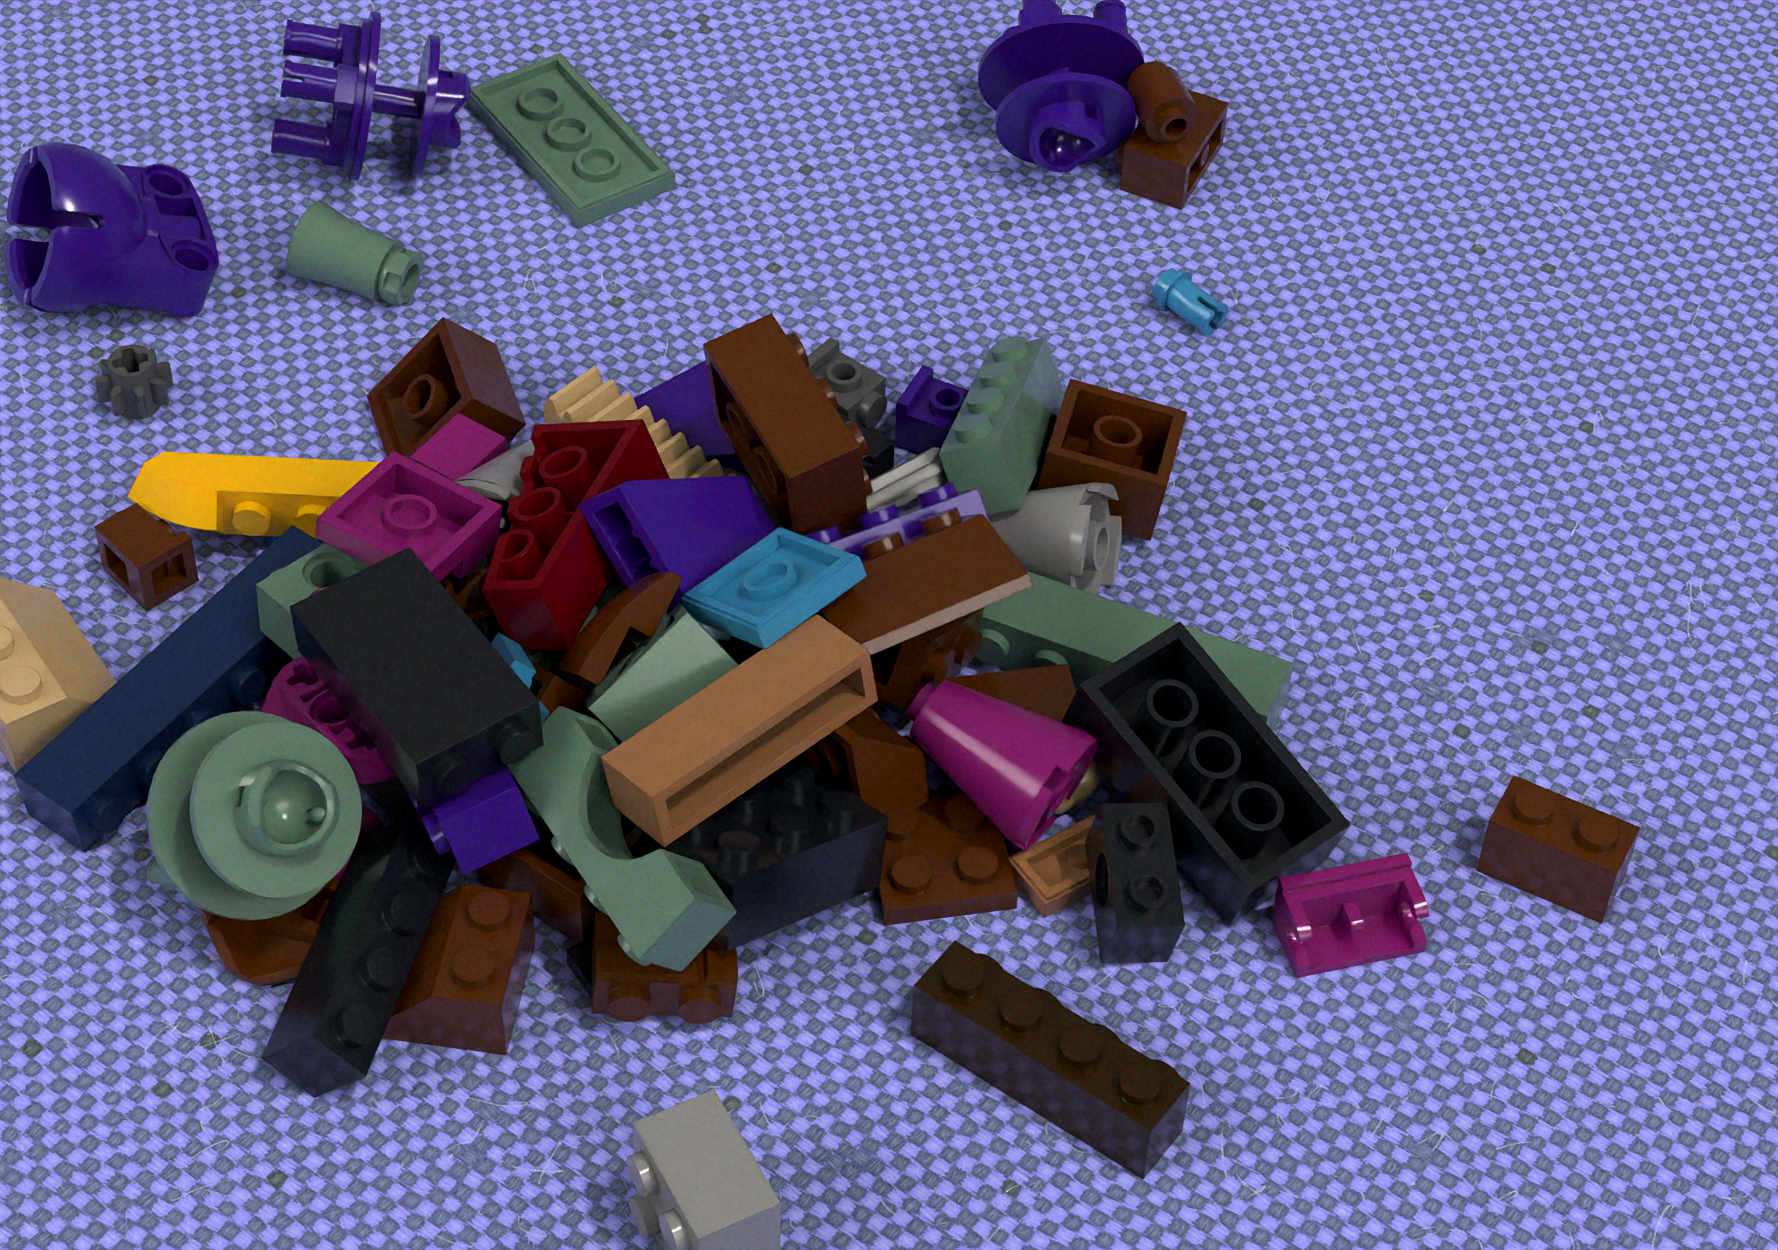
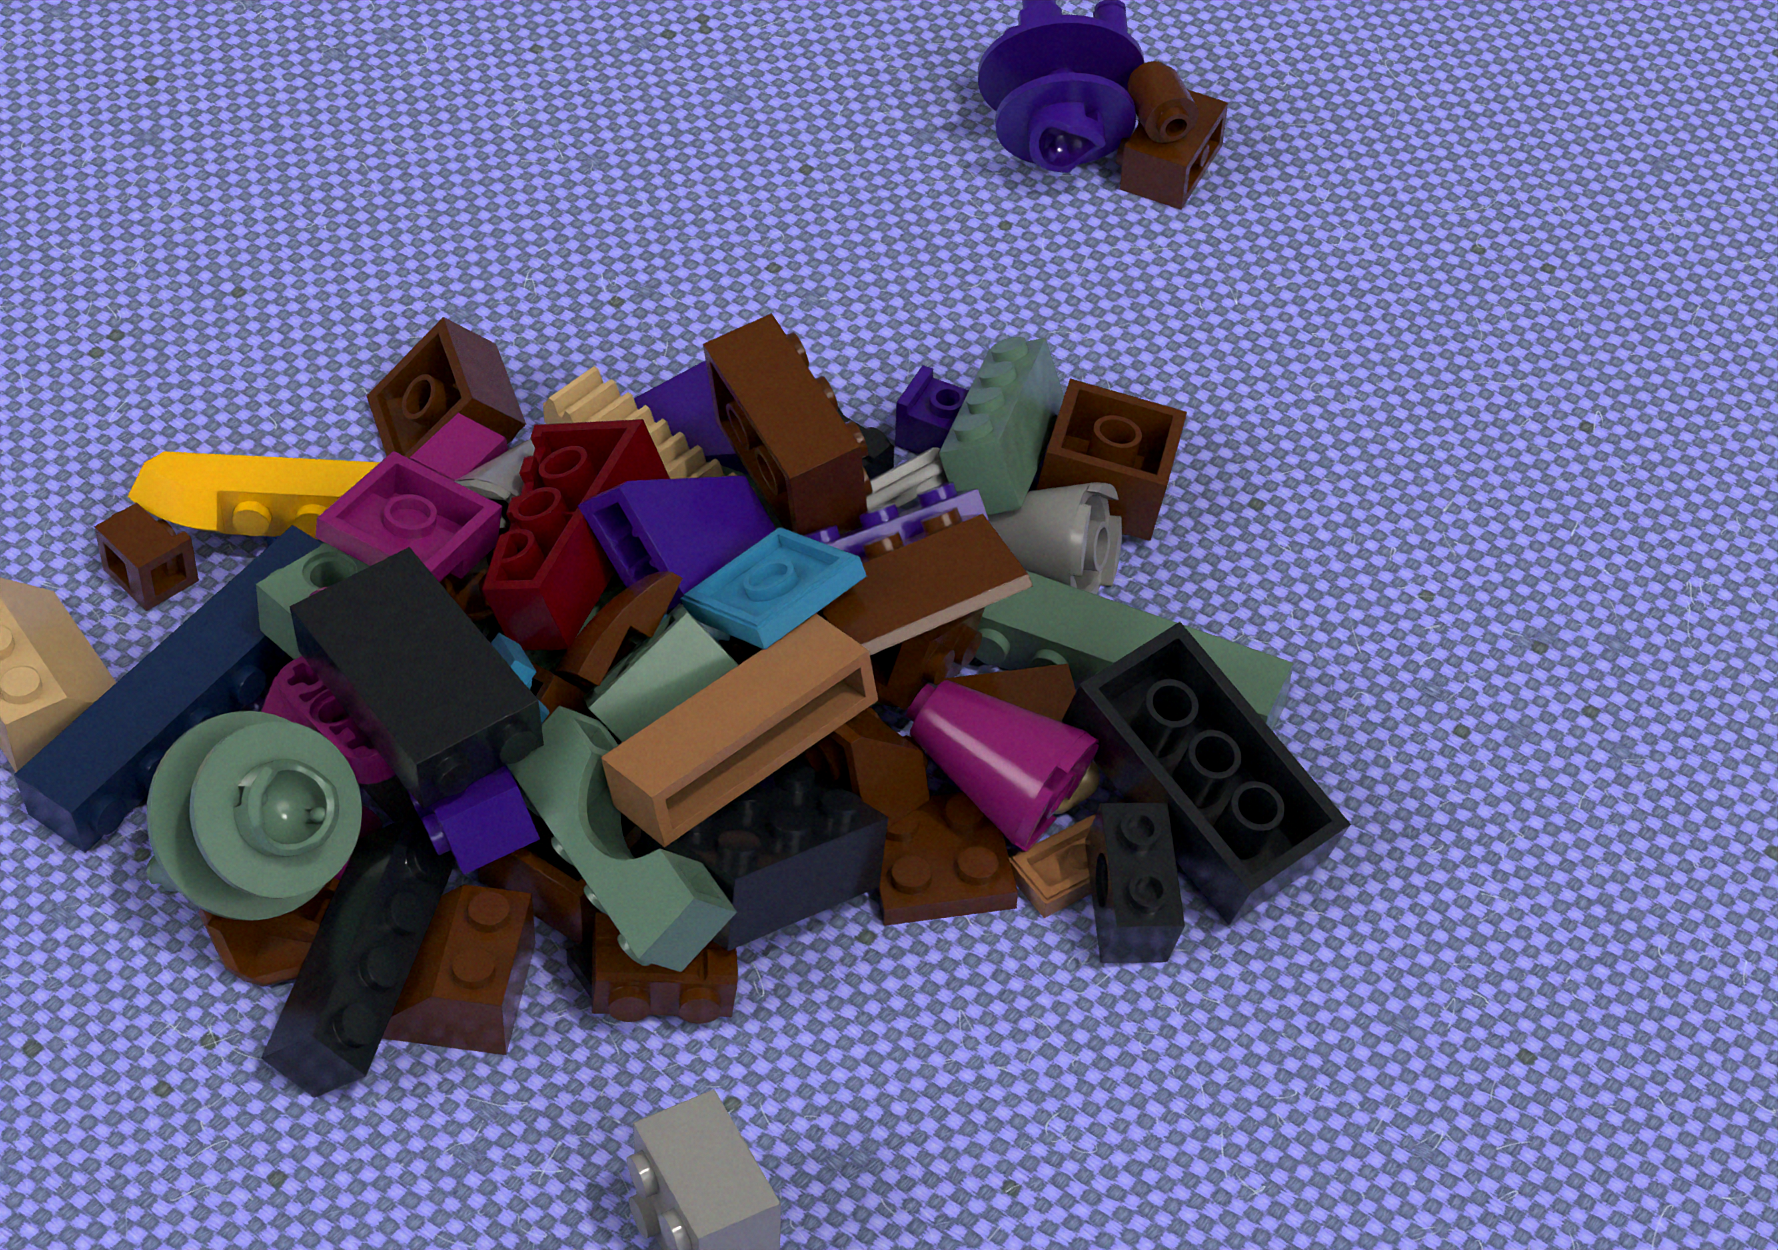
(112, 234): dark purple piece -> none
(134, 382): dark grey gear -> none
(352, 257): sand green plant -> none
(355, 96): dark purple piece -> none
(570, 140): sand green tile -> none
(856, 387): dark grey brick -> none
(1049, 1058): dark brown brick -> none
(1177, 293): dark azure pin -> none
(1350, 915): magenta hinge -> none
(1557, 848): reddish brown brick -> none

